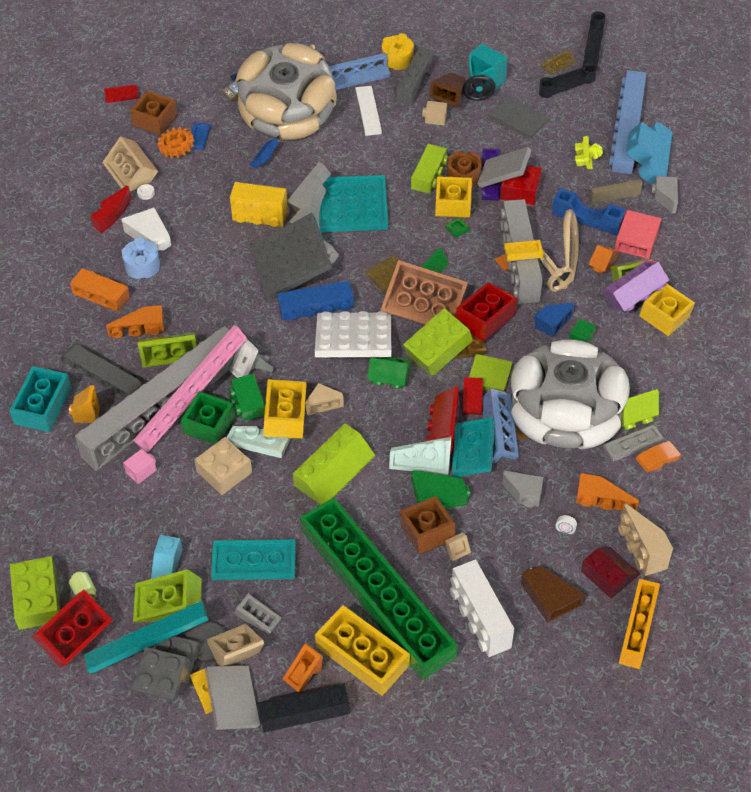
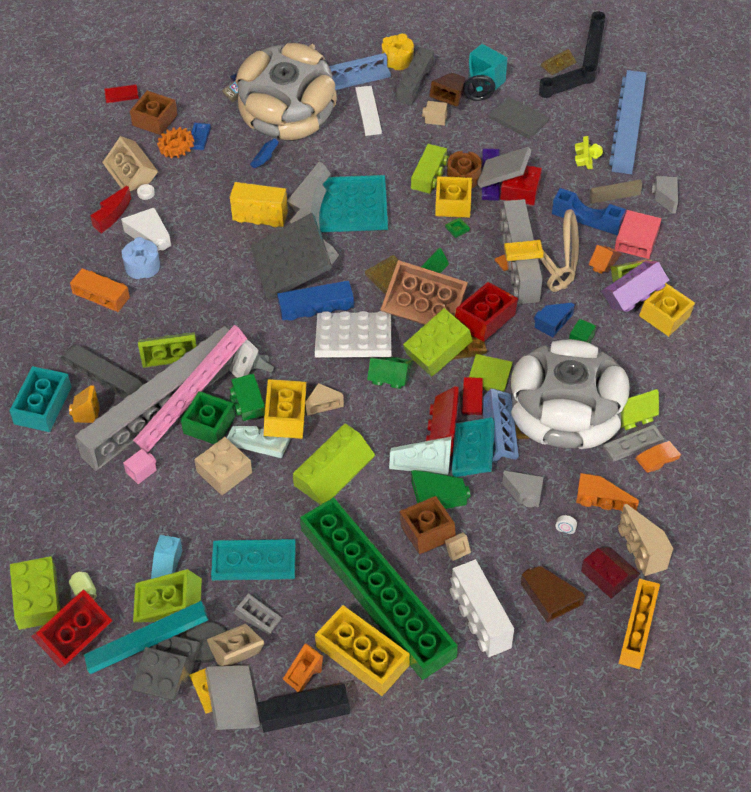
(140, 322): orange slope -> none
(651, 149): dark azure brick -> none

